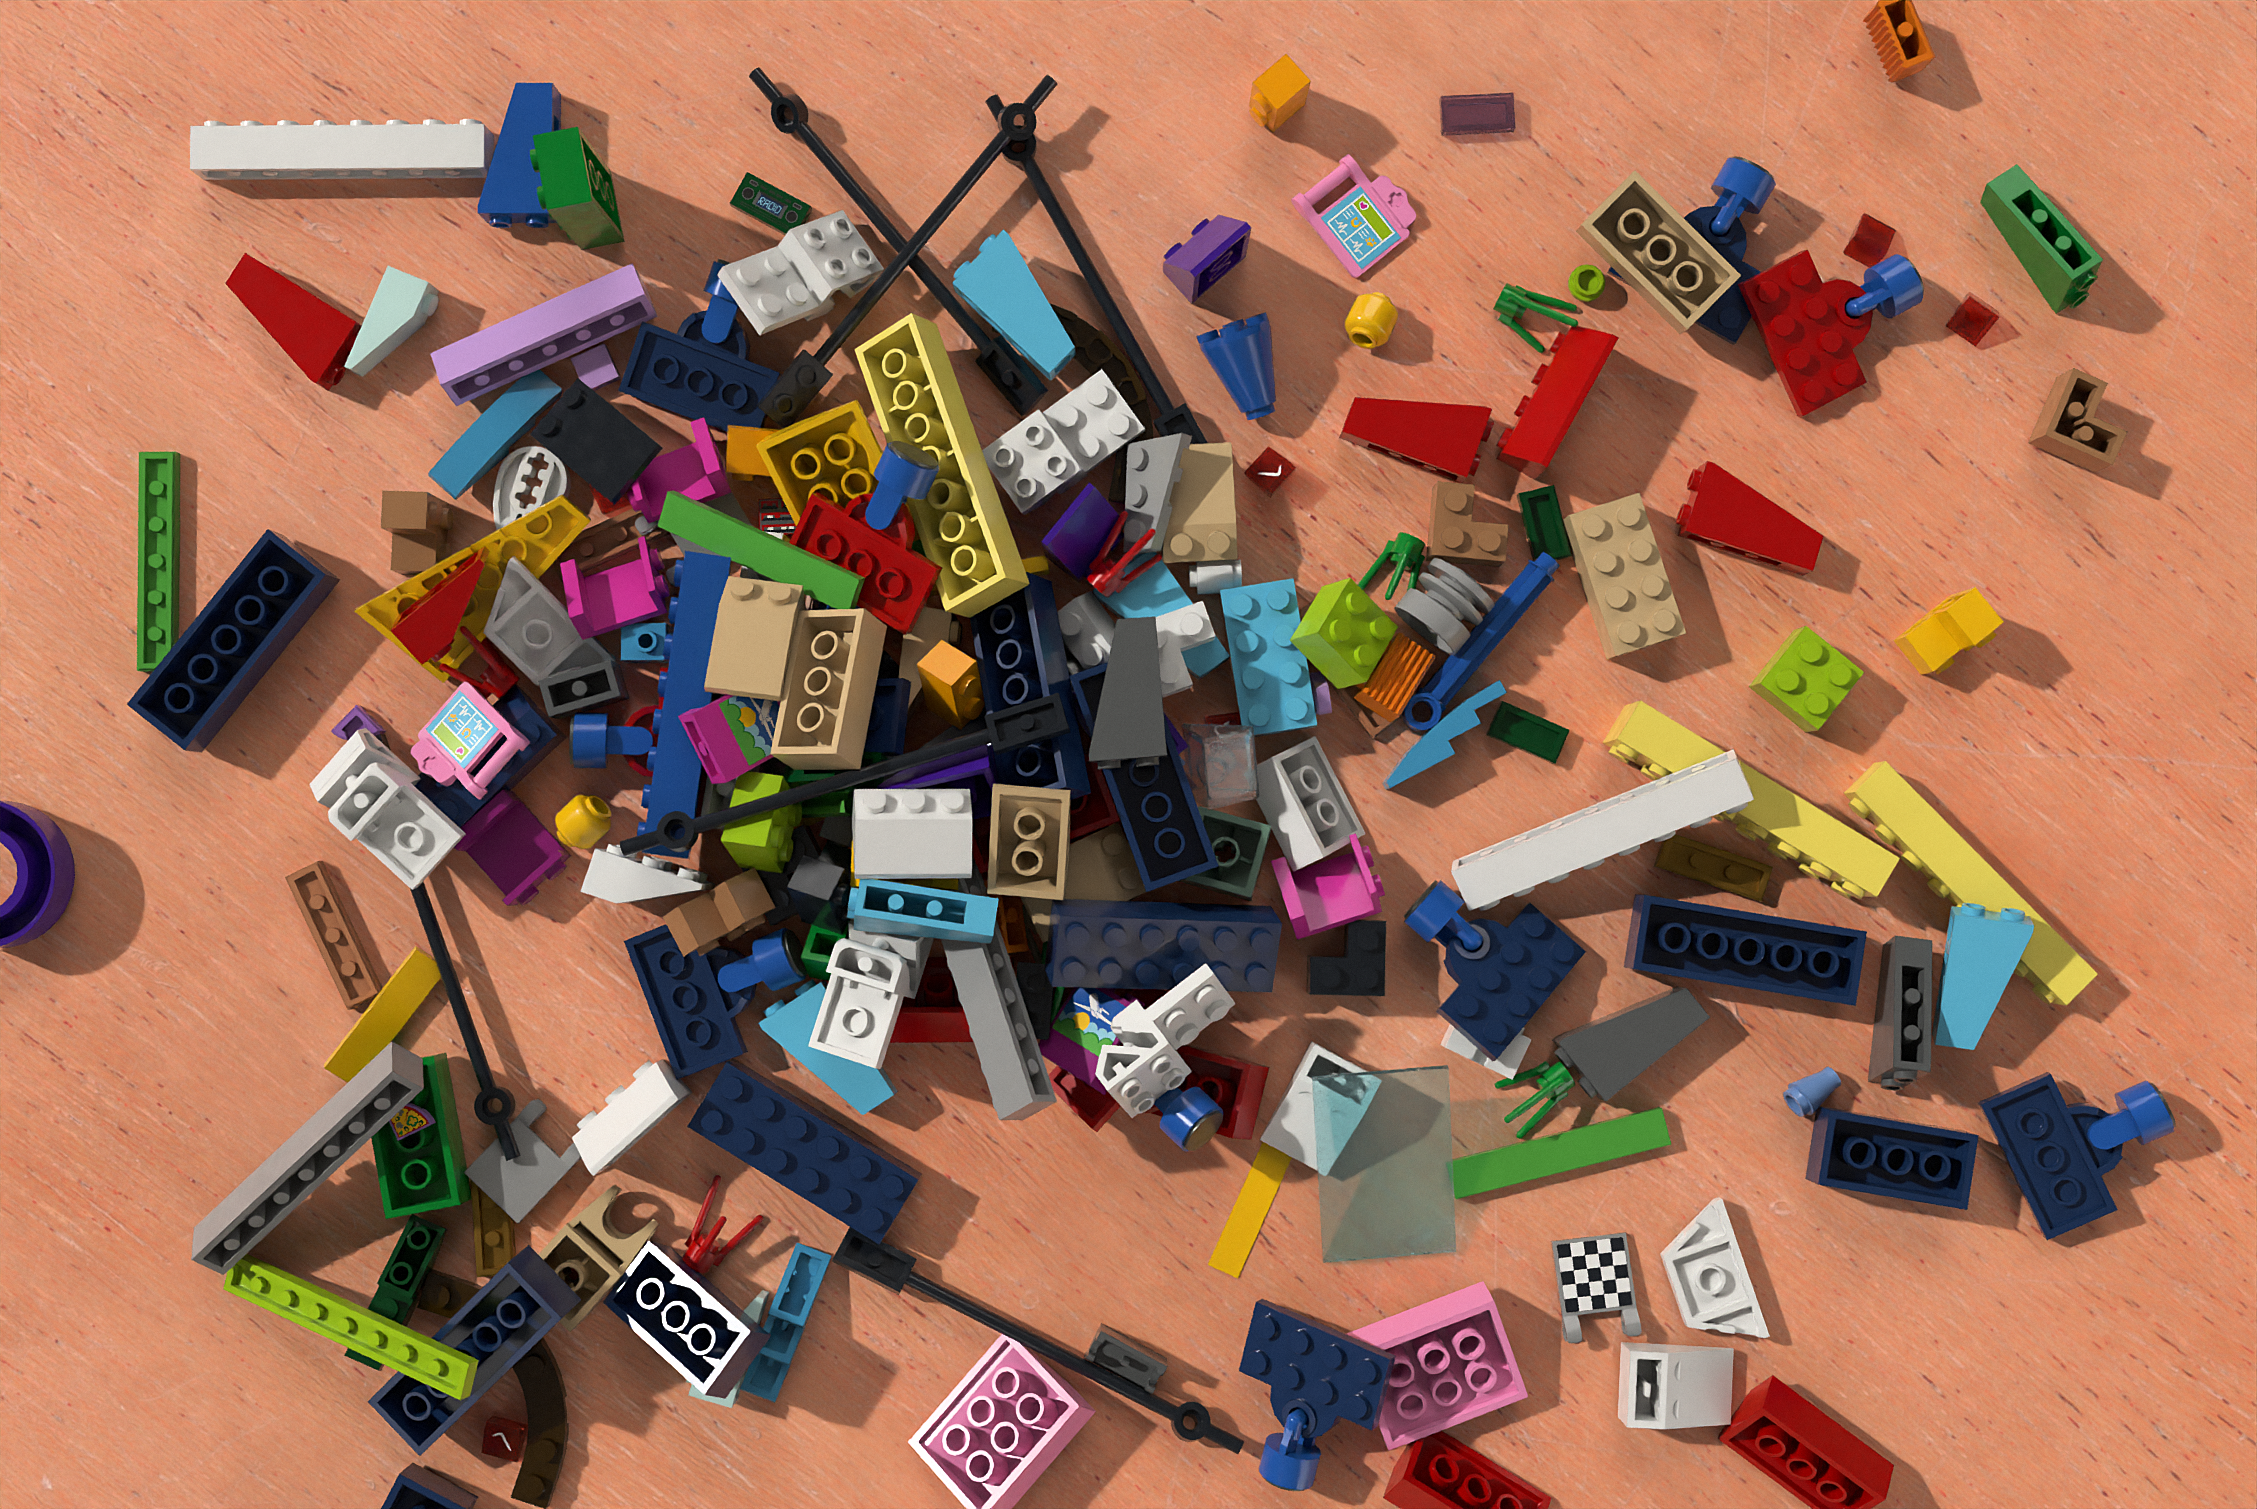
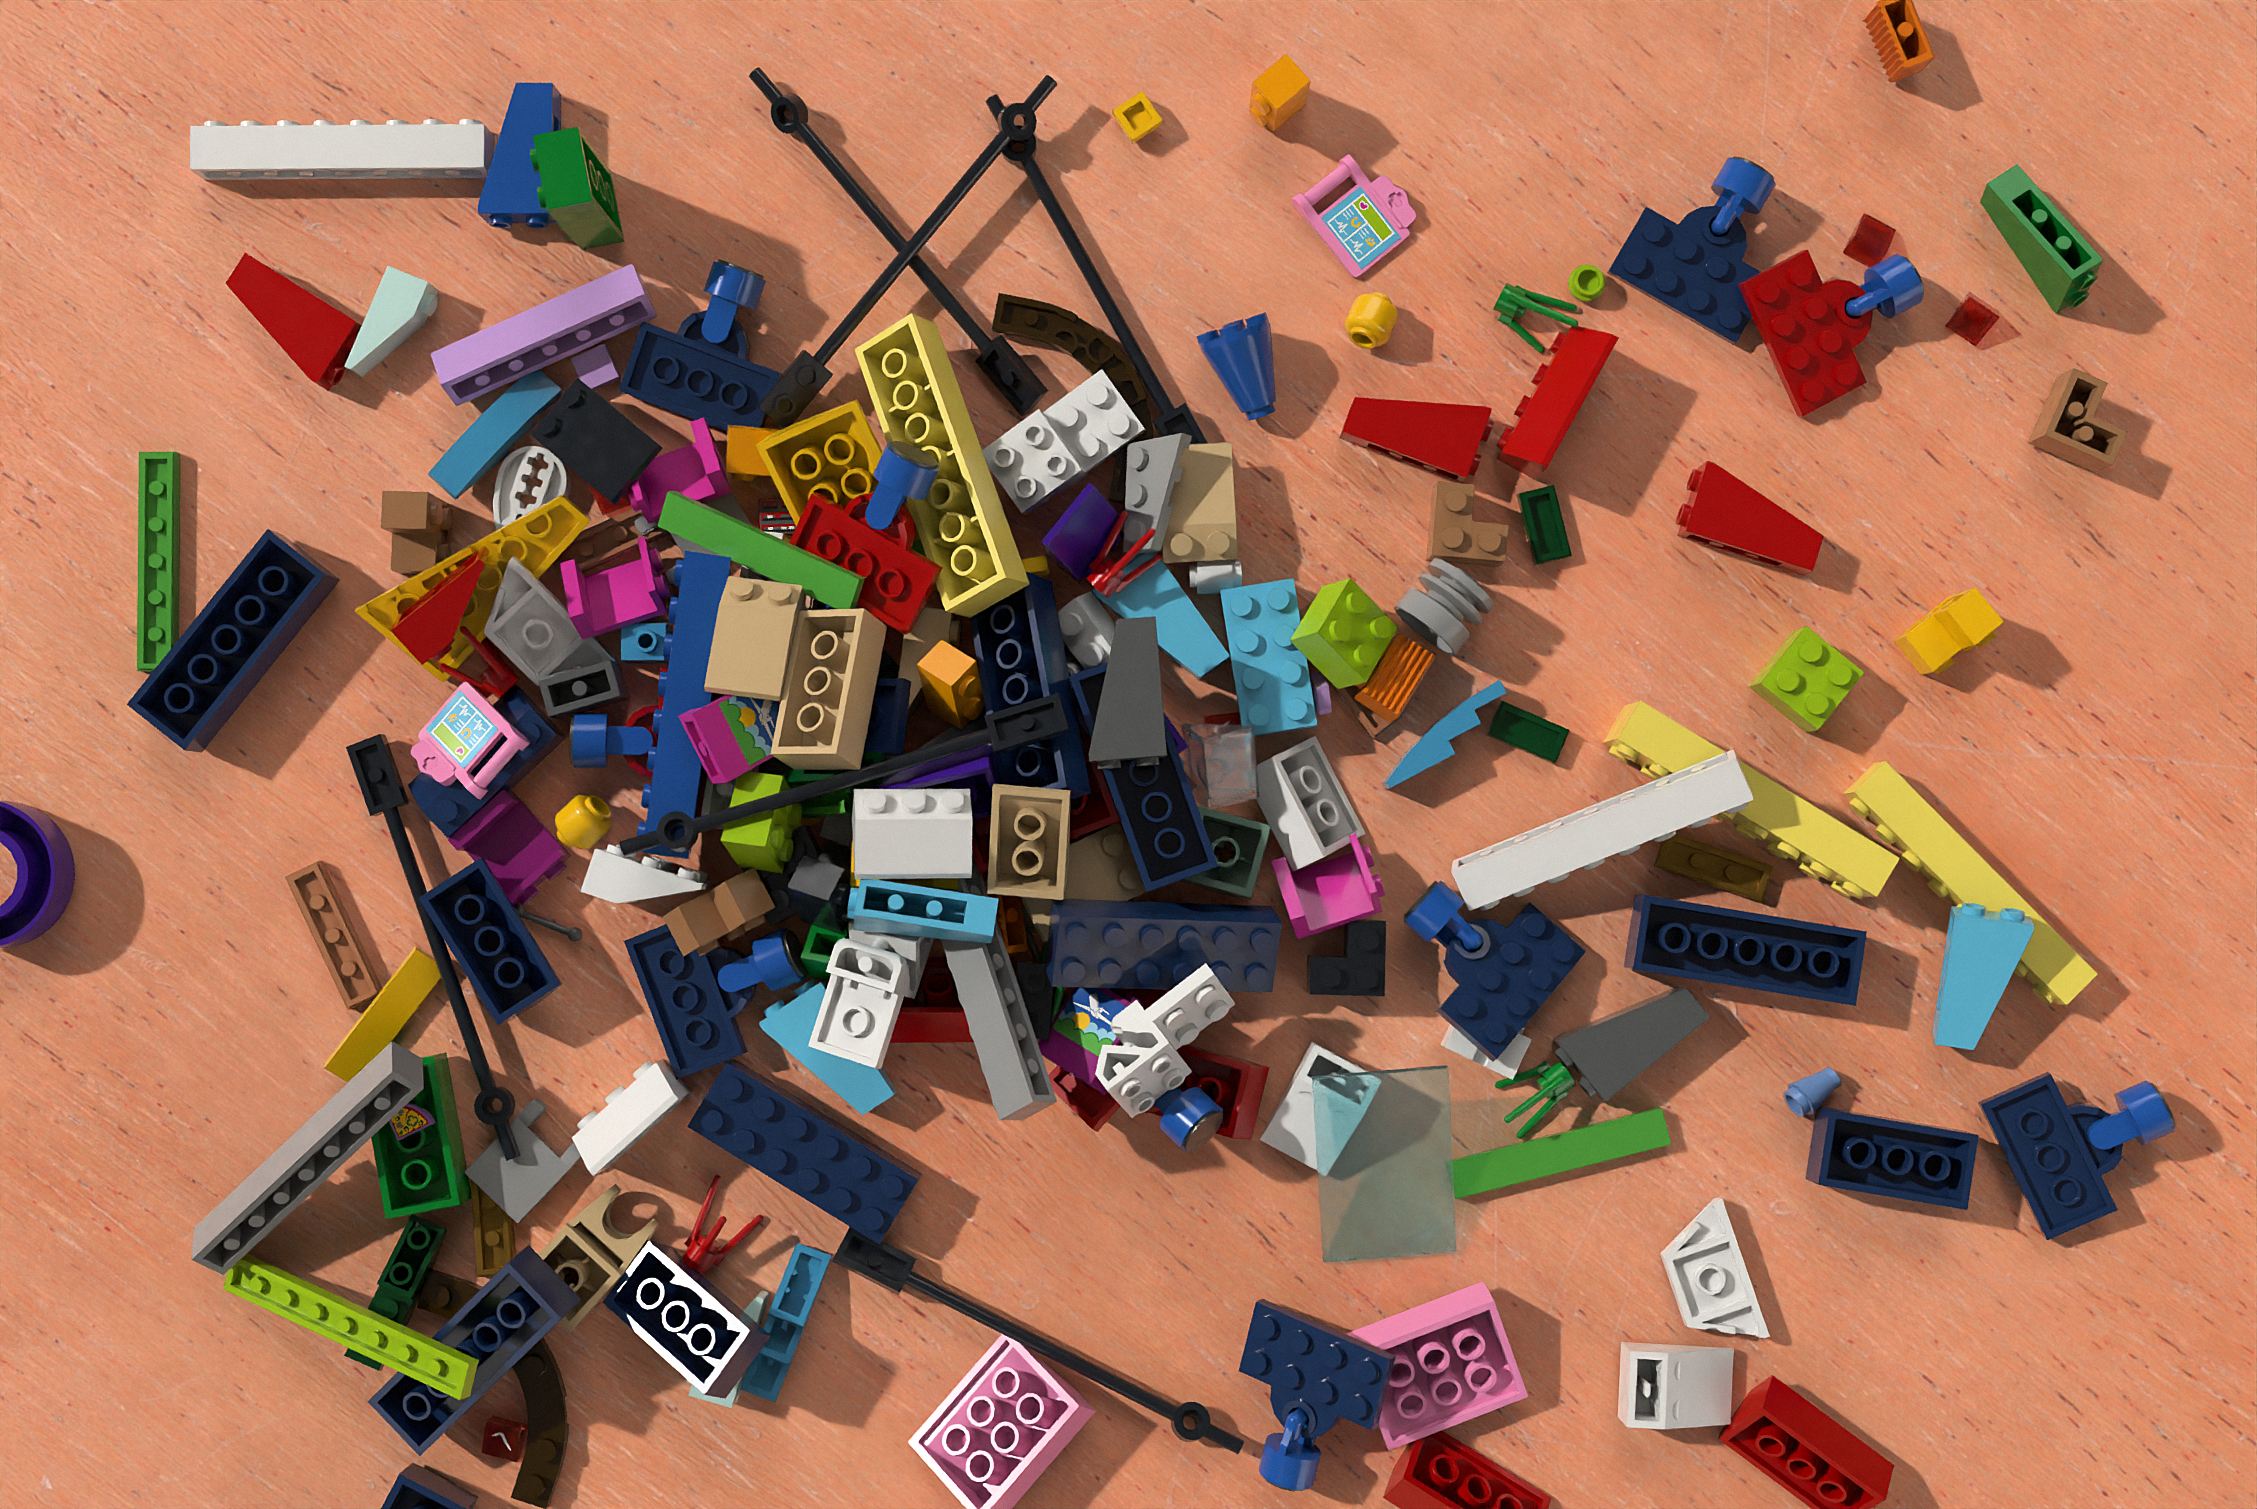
(354, 721): medium lavender tile -> none
(377, 803): white piece -> none
(490, 942): none -> dark blue slope
(574, 934): none -> dark grey hinge
(769, 204): dark green tile -> none
(802, 273): white piece -> none
(1012, 302): medium azure slope -> none
(1126, 1358): dark grey hinge -> none
(1137, 117): none -> yellow plate
(1176, 633): white brick -> none
(1207, 255): slope -> none
(1250, 1210): yellow sticker -> none
(1270, 471): clear red slope -> none
(1405, 554): green plant -> none
(1477, 114): tile -> none
(1482, 642): blue piece -> none
(1595, 1278): flag -> none
(1623, 576): tan brick -> none
(1658, 252): tan brick -> none
(1902, 1014): dark grey slope -> none

